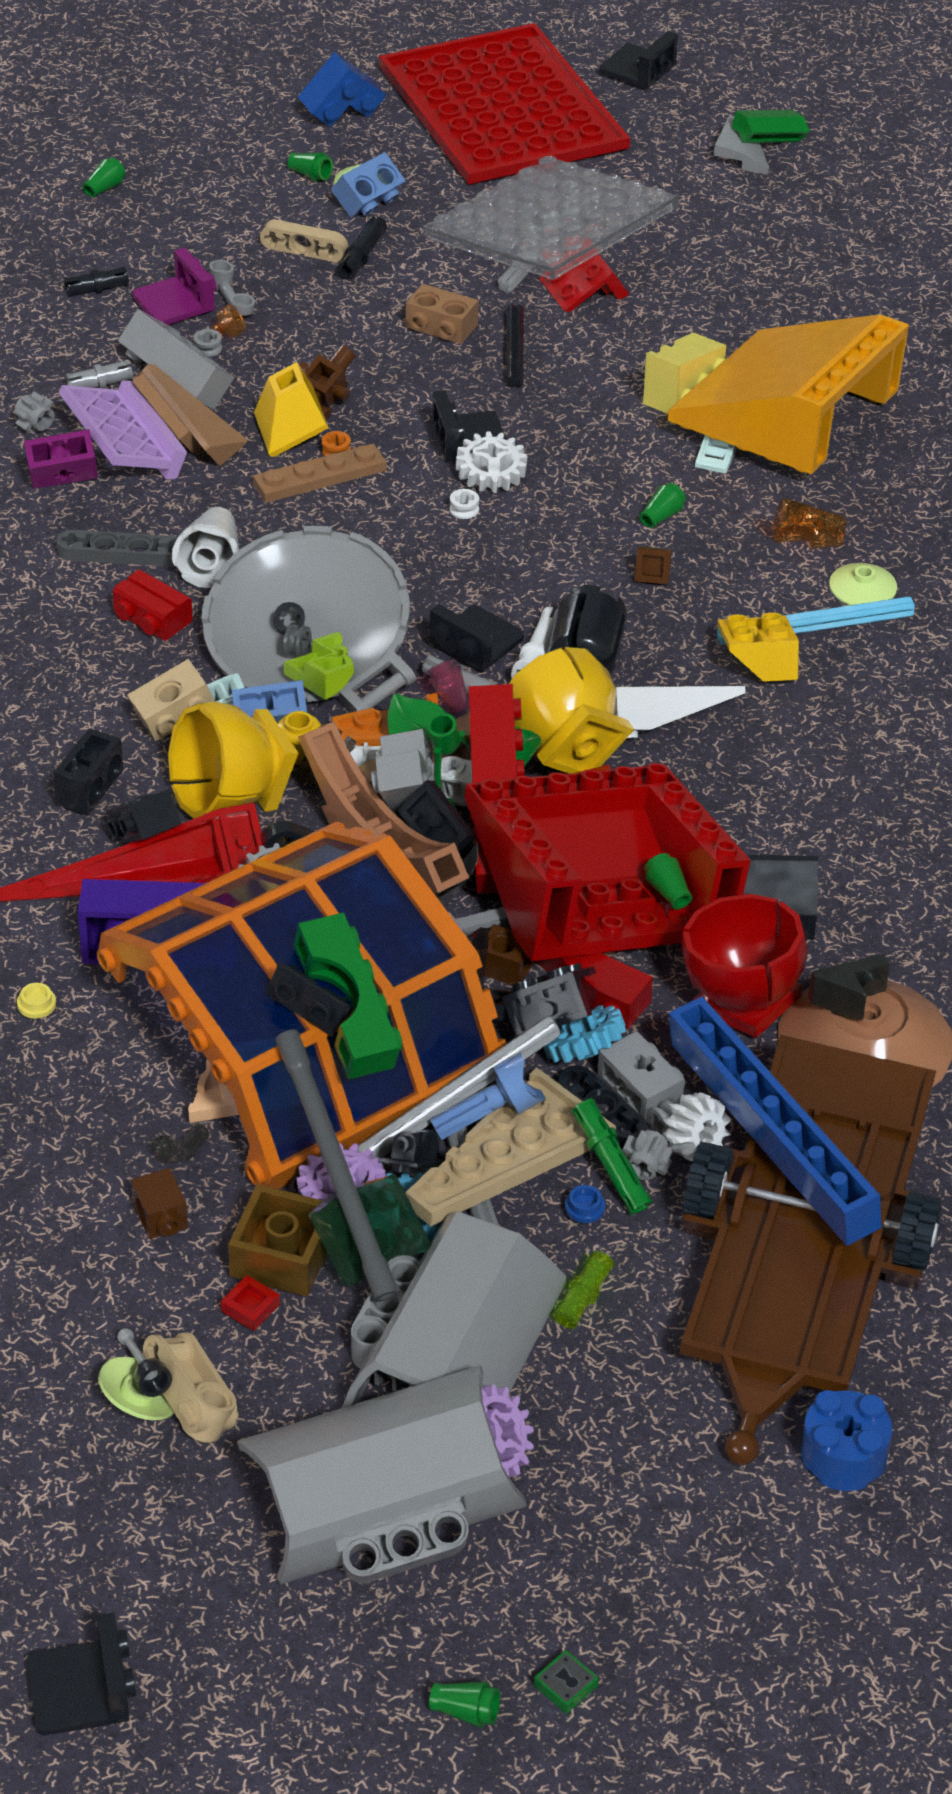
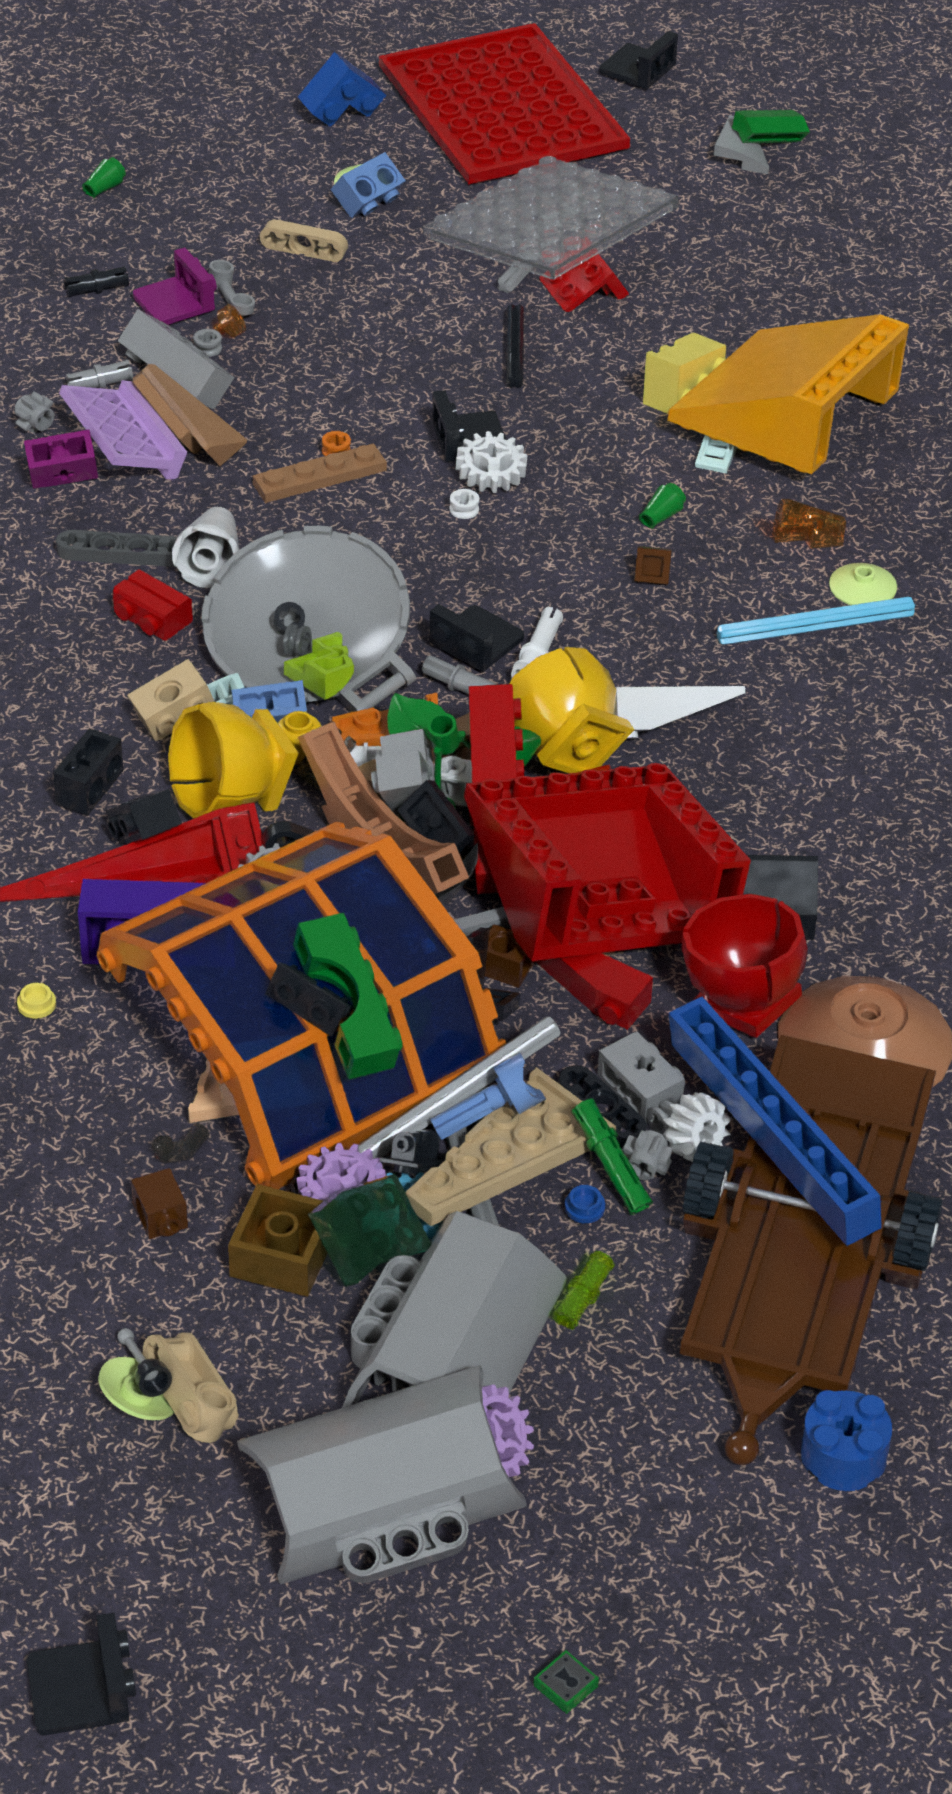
(250, 1303): red plate -> none
(288, 410): yellow slope -> none
(312, 165): green cone -> none
(329, 377): reddish brown piece -> none
(358, 252): black pin -> none
(373, 1262): dark grey piece -> none
(442, 313): medium nougat brick -> none
(449, 685): clear pink cone -> none
(469, 1701): green cone -> none
(559, 998): black bracket -> none
(587, 1035): medium azure gear -> none
(590, 622): black cylinder -> none
(667, 878): green cone -> none
(763, 644): yellow slope -> none
(846, 985): pearl dark grey slope -> none

